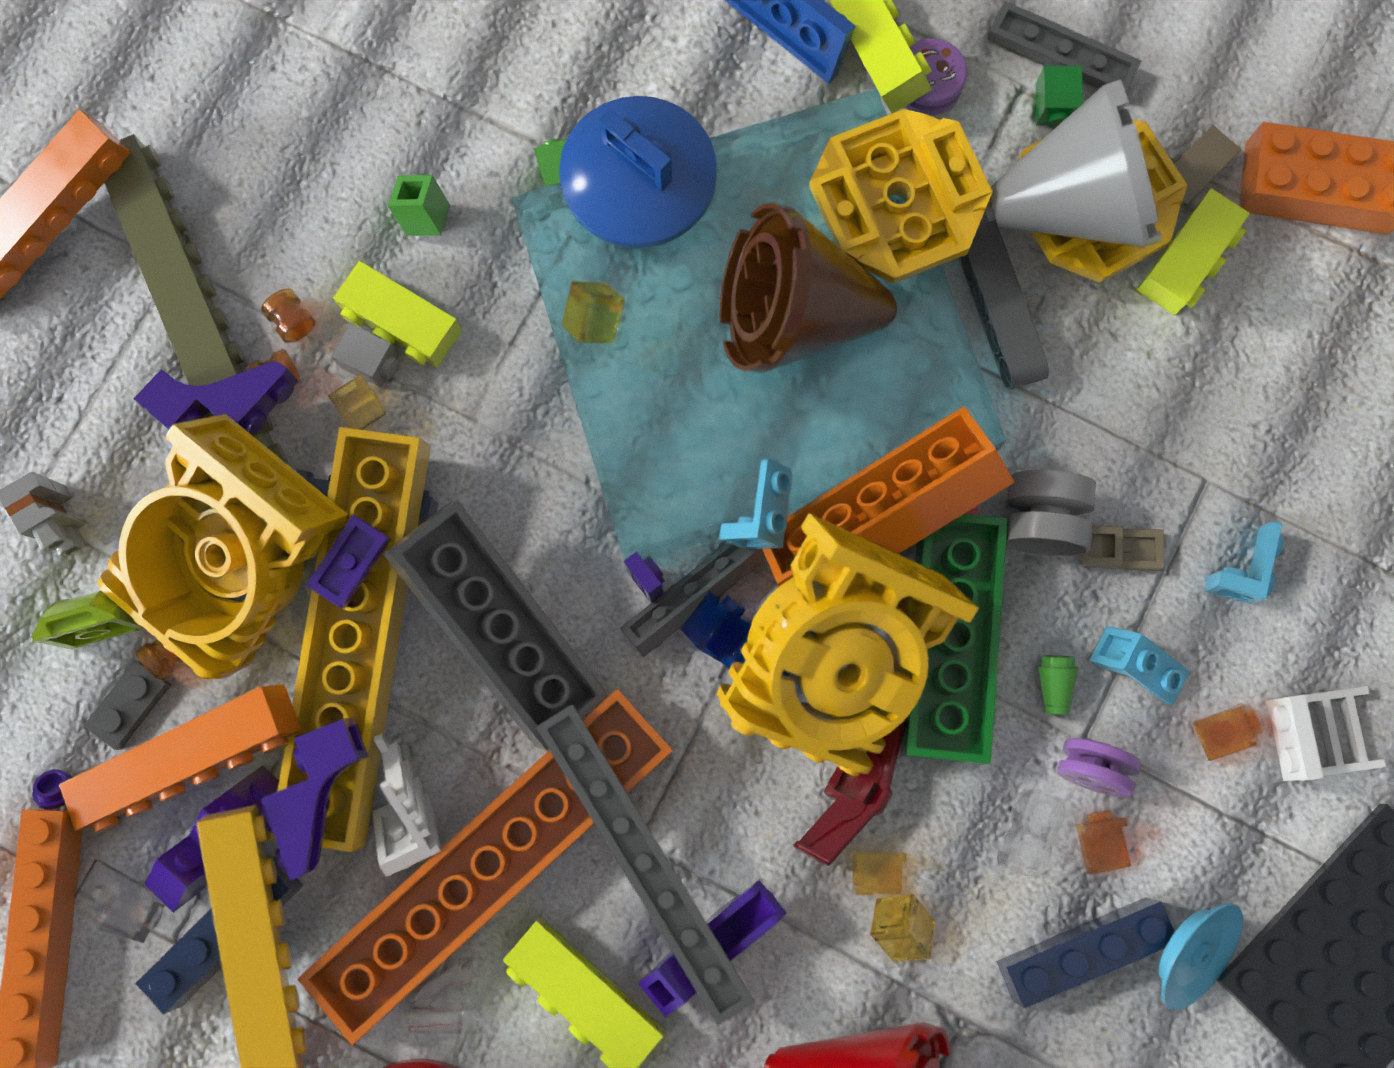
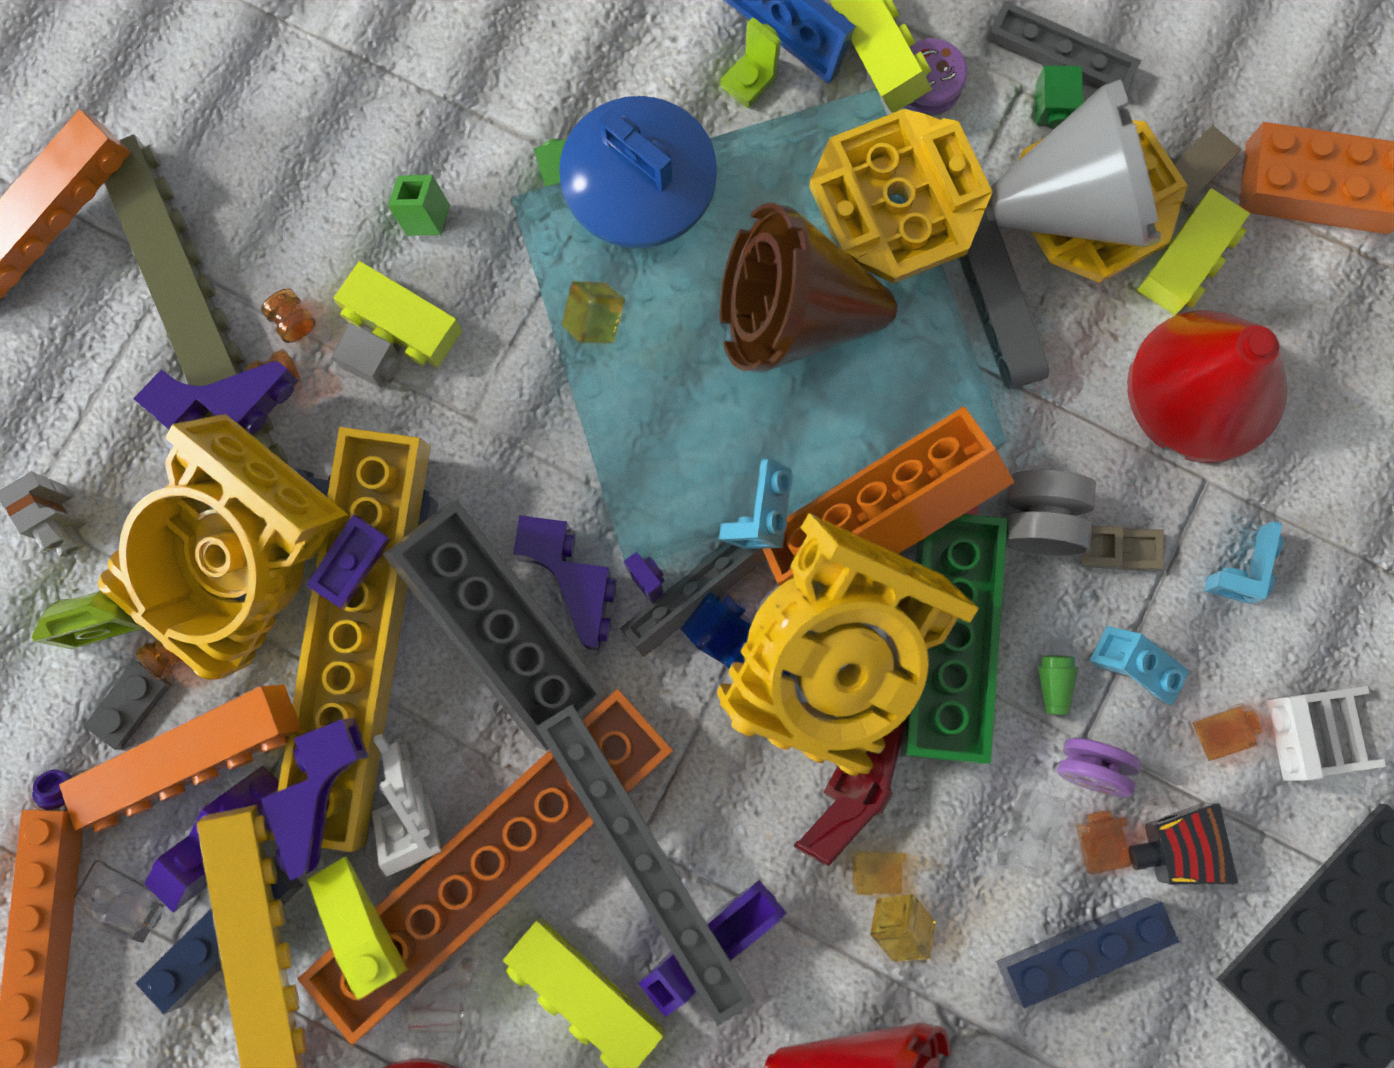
(354, 929): none -> neon yellow slope
(357, 403): clear yellow panel -> none
(583, 585): none -> dark purple arch
(757, 67): none -> lime bracket
(1187, 847): none -> black torso
(1199, 954): medium azure piece -> none
(1208, 385): none -> red cone

